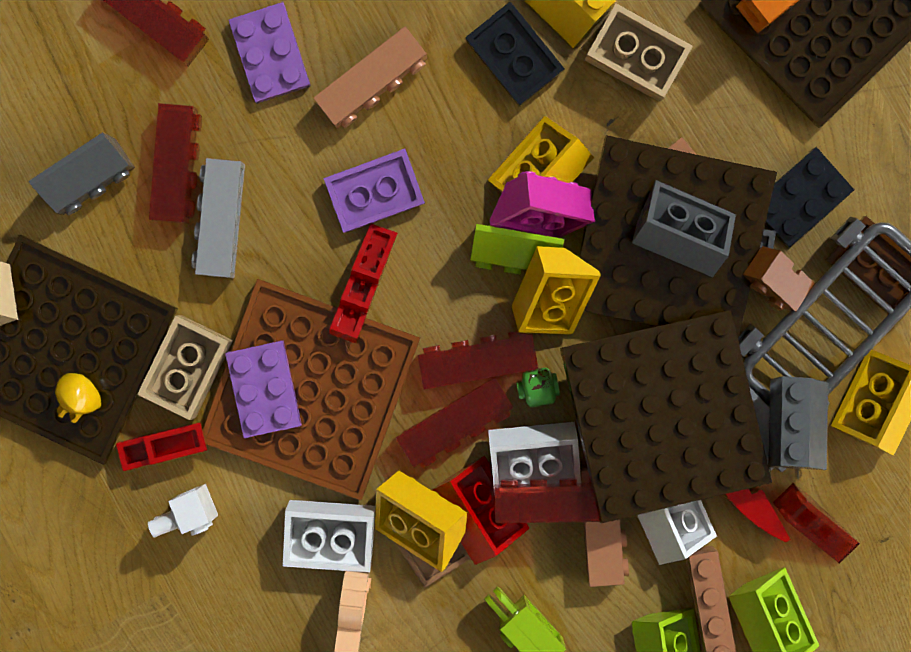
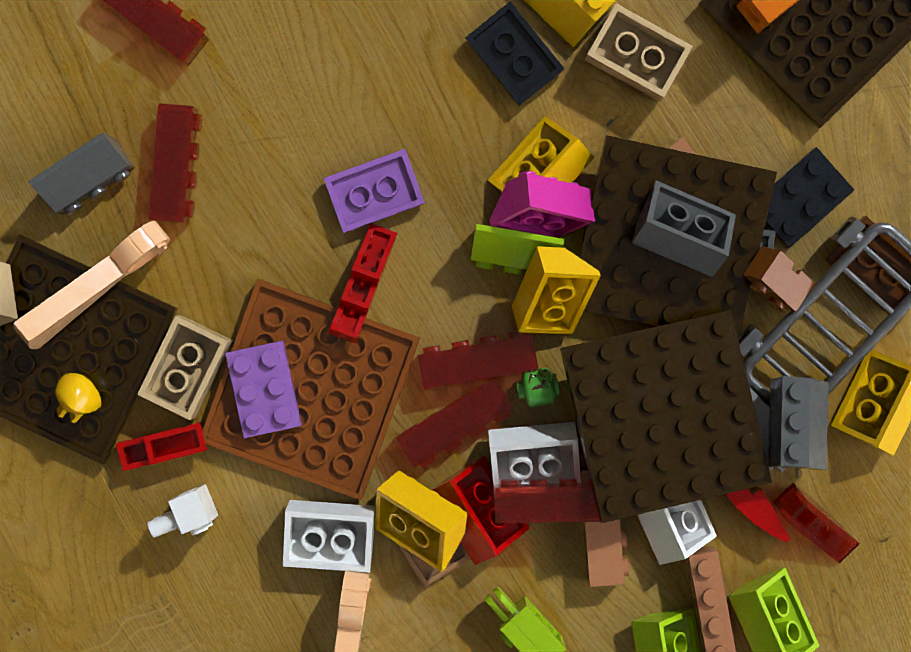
(64, 306): none -> light nougat piece
(219, 218): light grey brick -> none
(269, 52): medium lavender plate -> none
(371, 78): nougat brick -> none

